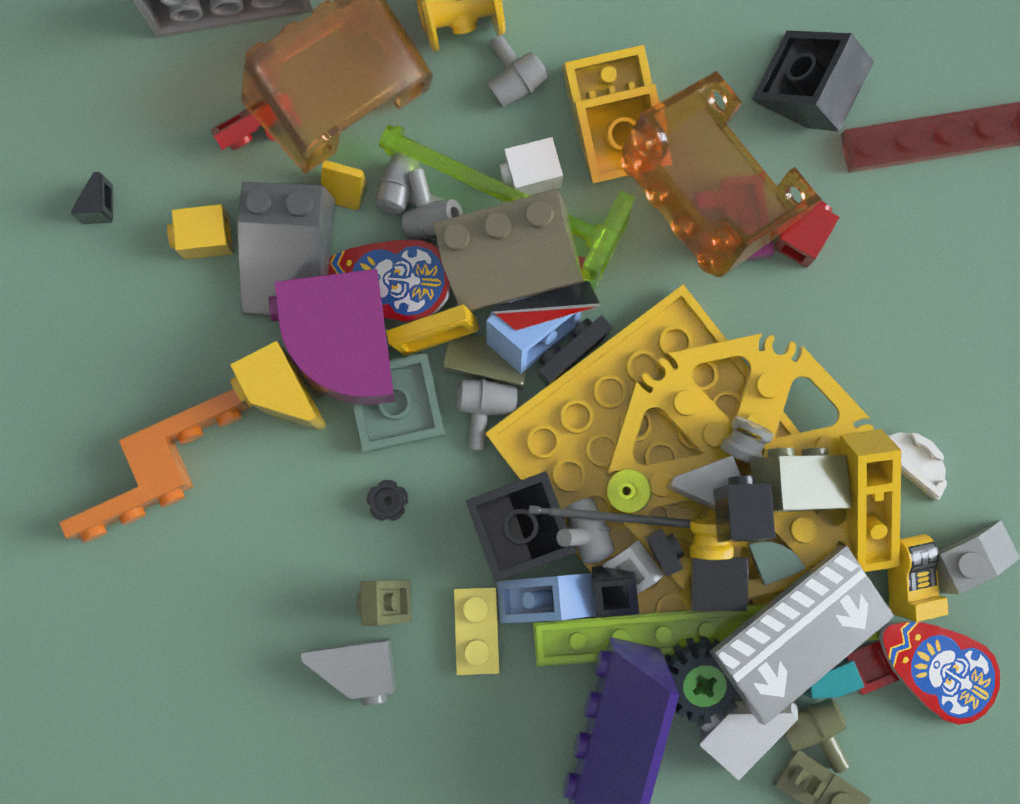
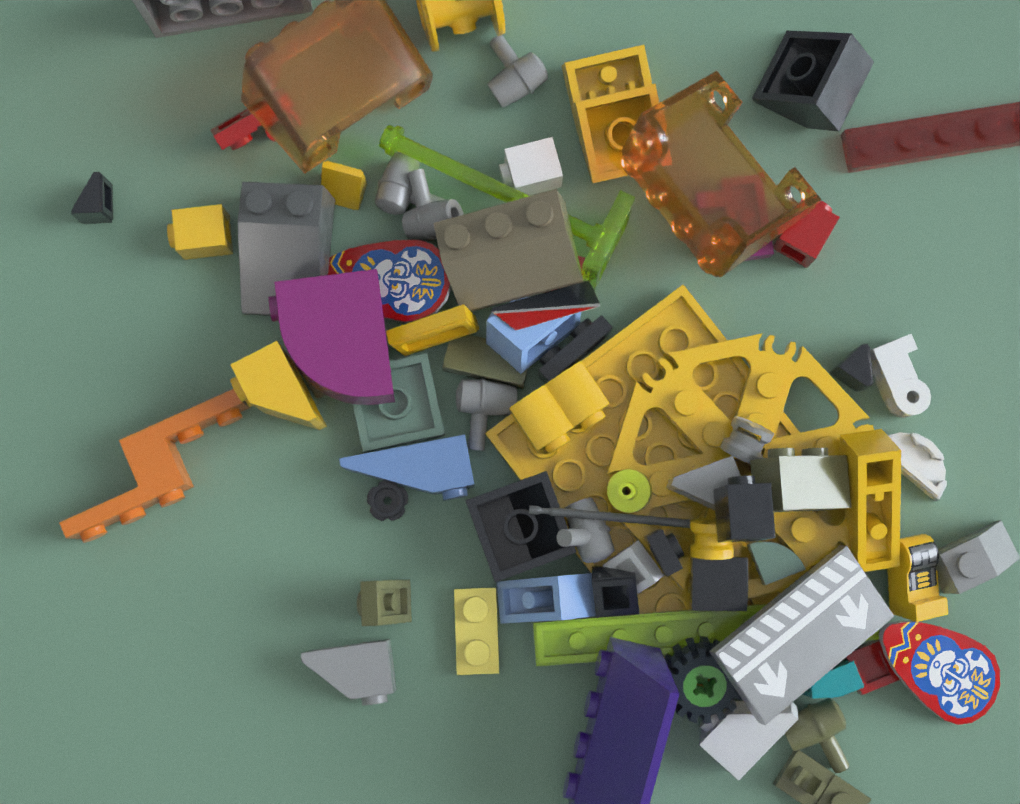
(428, 466): none -> medium blue slope
(560, 407): none -> yellow brick
(856, 369): none -> black slope
(897, 378): none -> white leg

